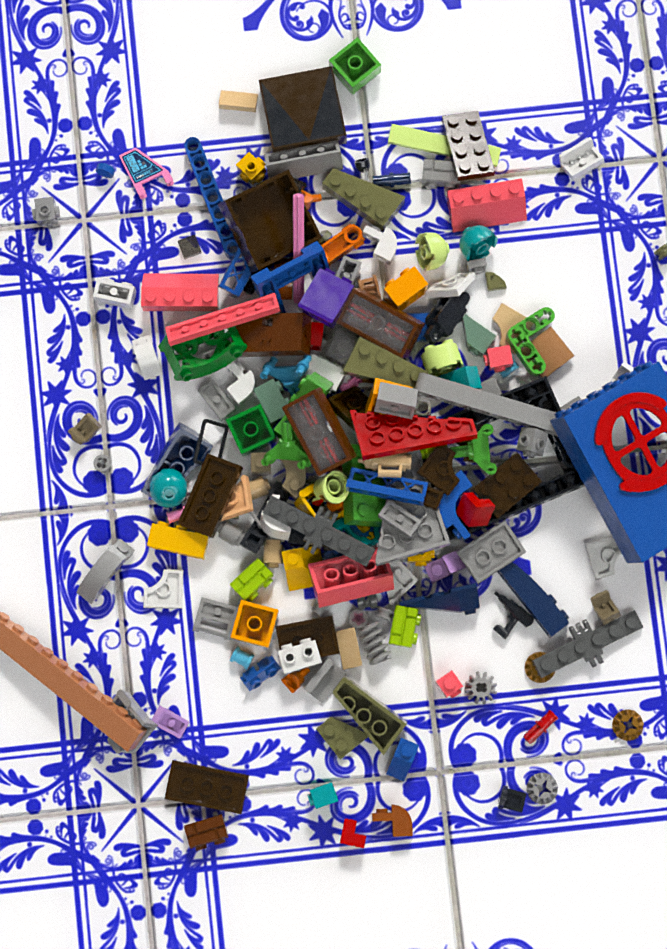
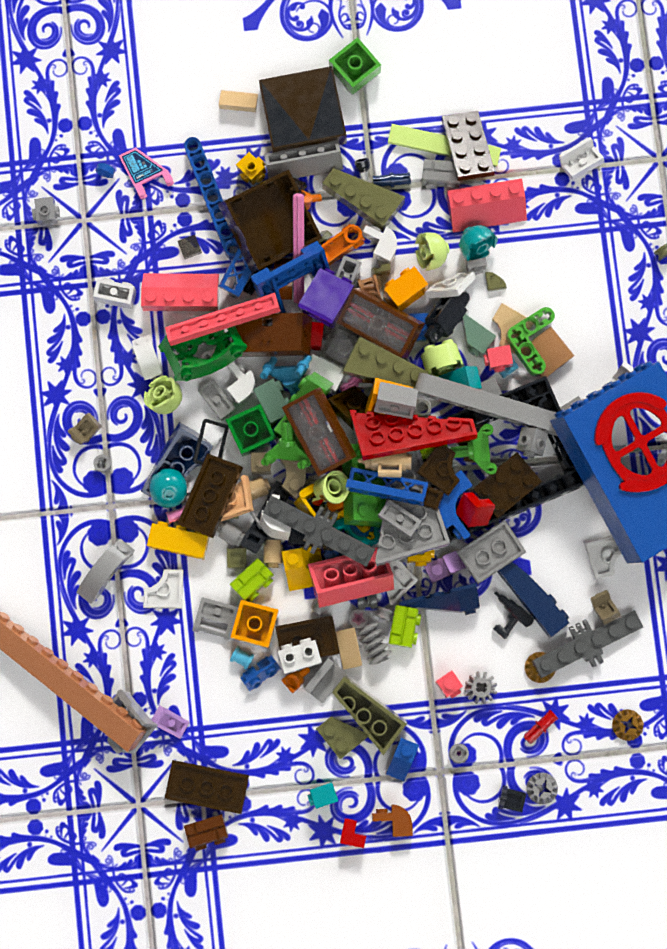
(163, 395): none -> yellowish green cylinder
(236, 558): none -> olive tile
(383, 270): none -> olive tile
(458, 753): none -> light grey tile

